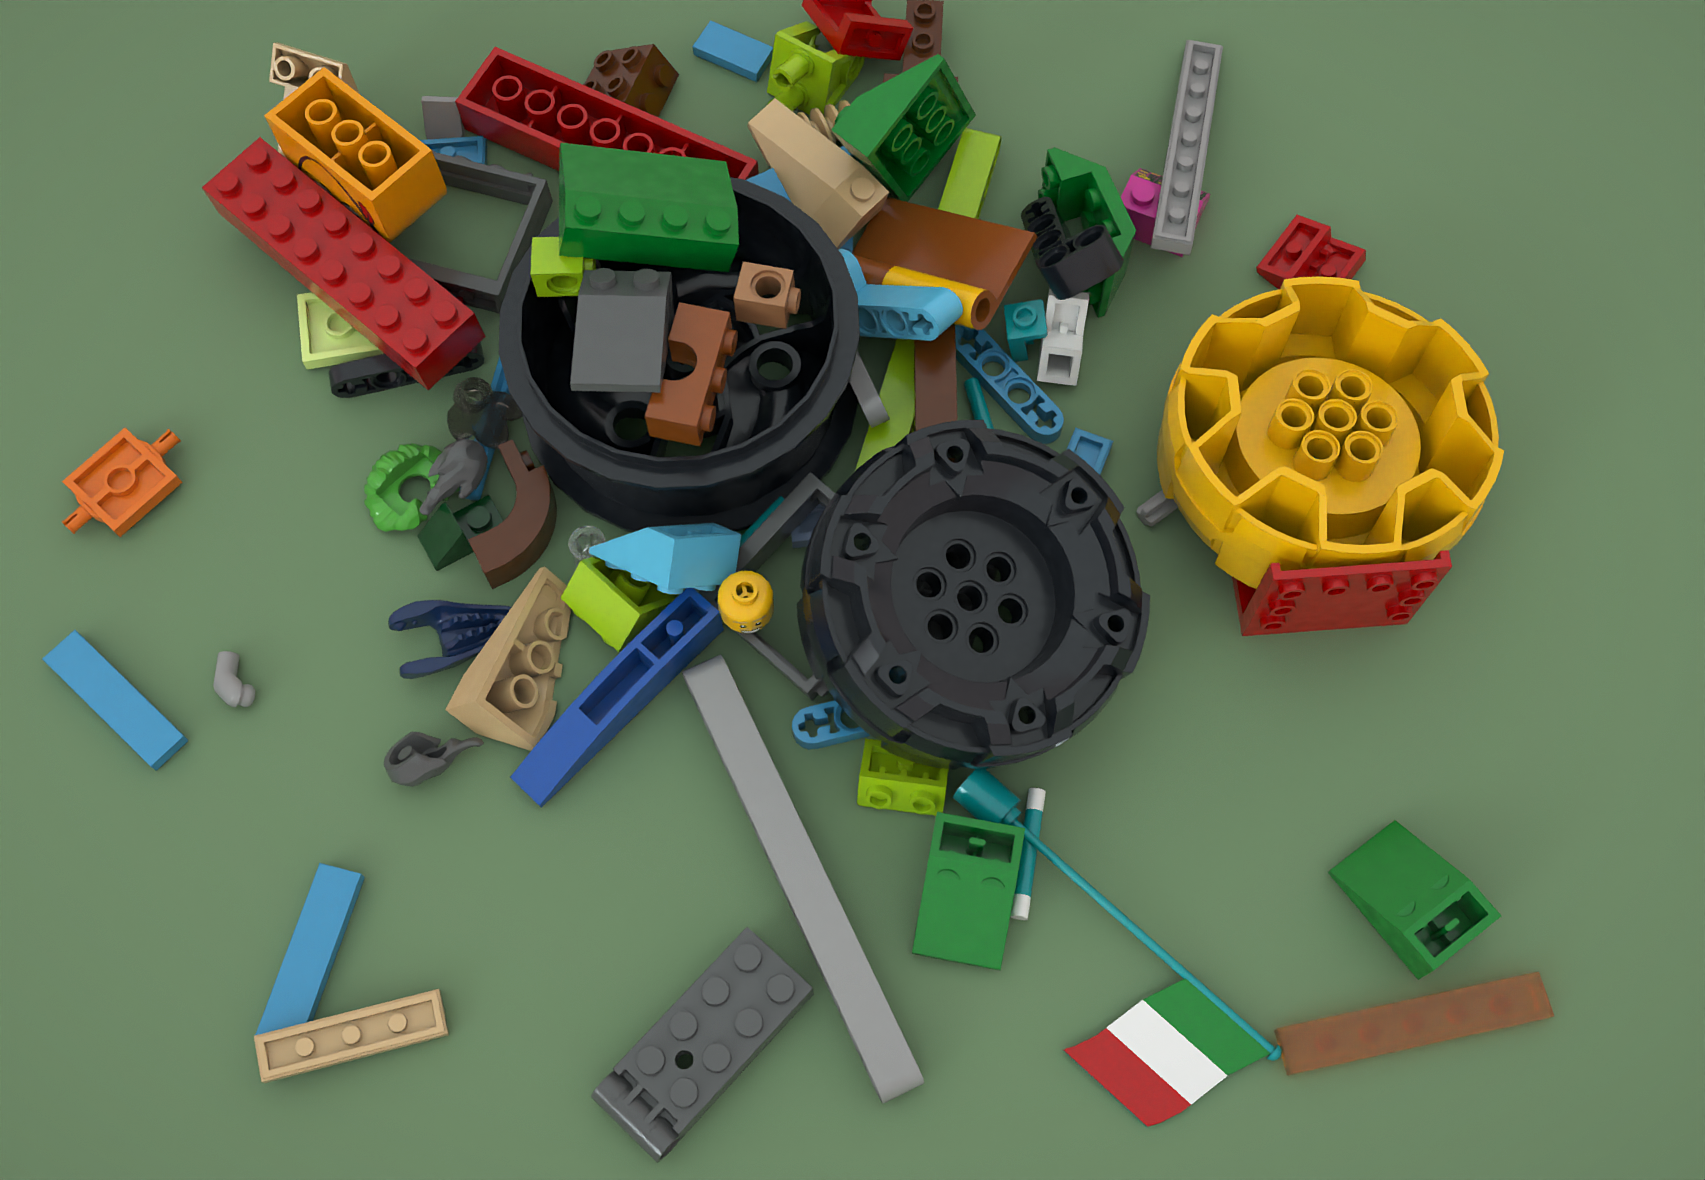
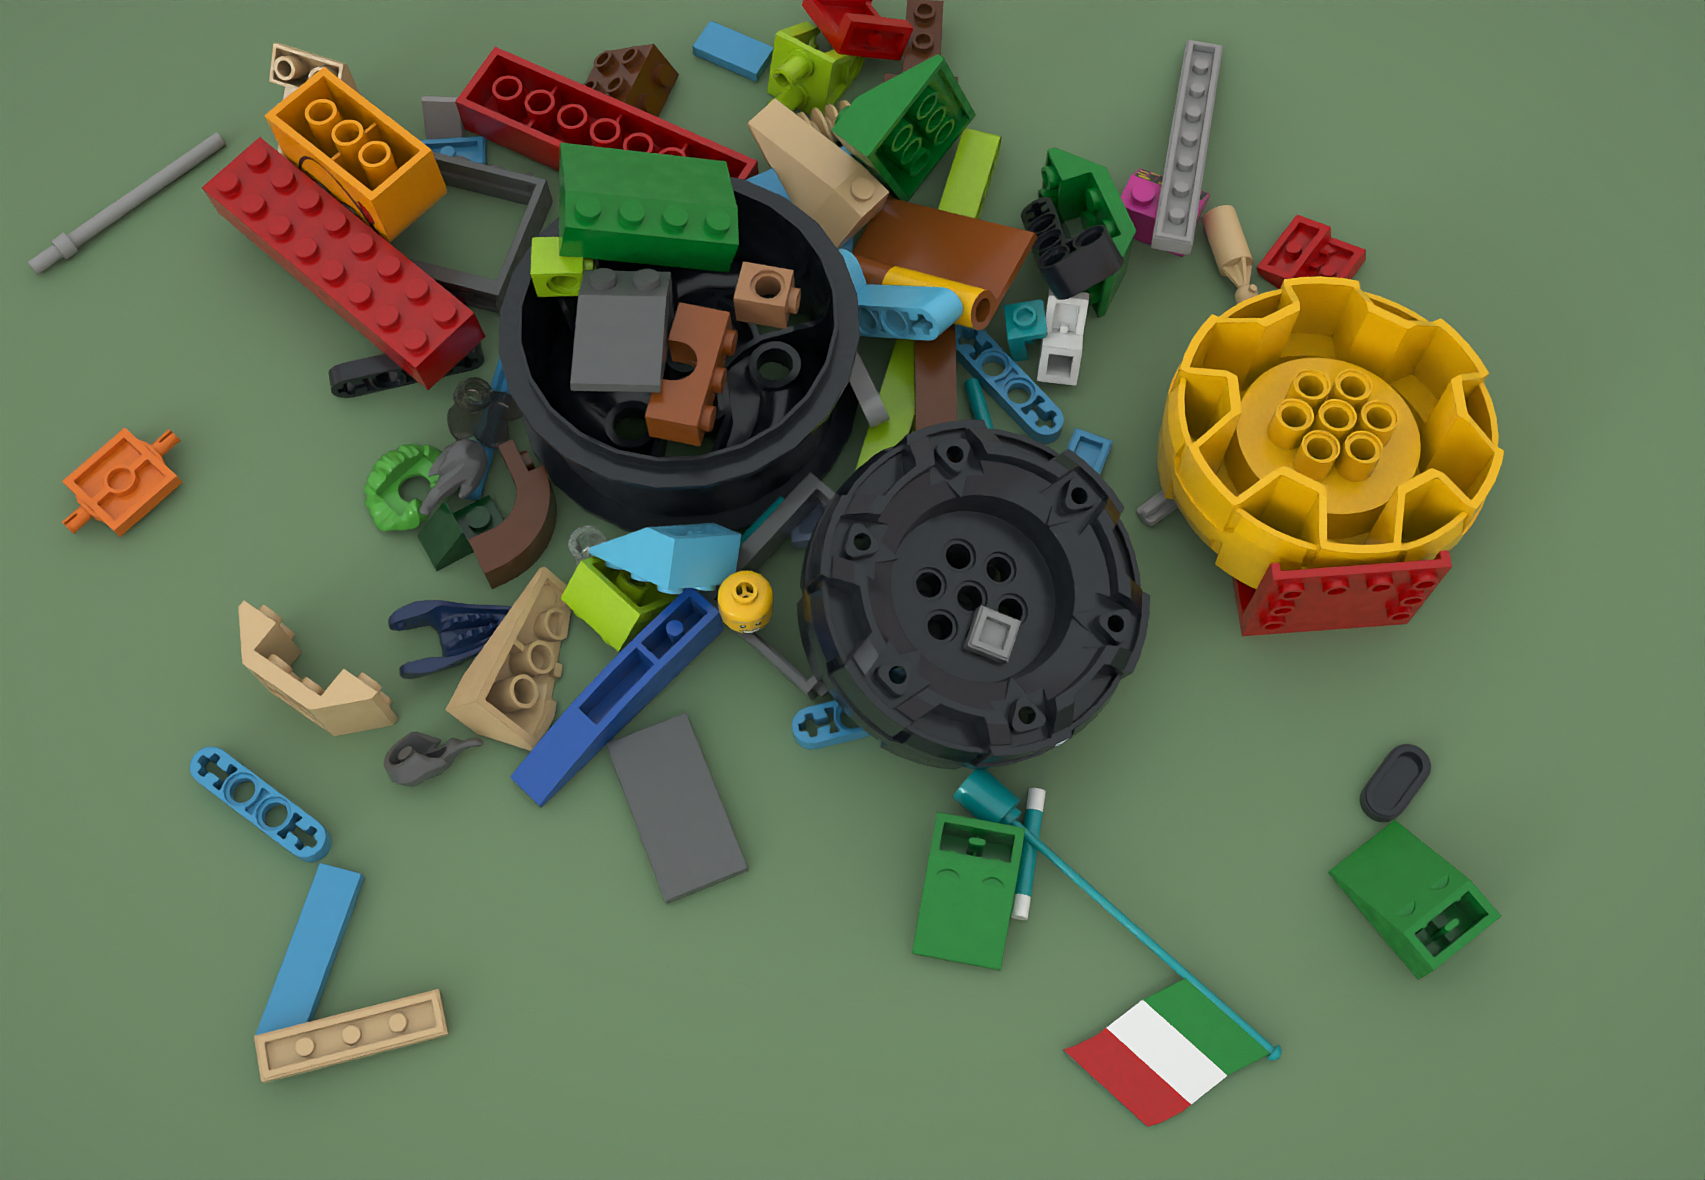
(66, 245): none -> light grey bar
(115, 700): dark azure tile -> none
(227, 683): light grey arm -> none
(259, 805): none -> dark azure beam
(327, 336): yellowish green plate -> none
(343, 708): none -> tan slope
(676, 808): none -> dark grey tile
(717, 1021): dark grey hinge -> none
(803, 881): light grey beam -> none
(898, 783): lime bracket -> none
(992, 634): none -> light grey tile
(1230, 249): none -> tan wheel
(1395, 783): none -> black tile
(1413, 1023): clear orange tile -> none

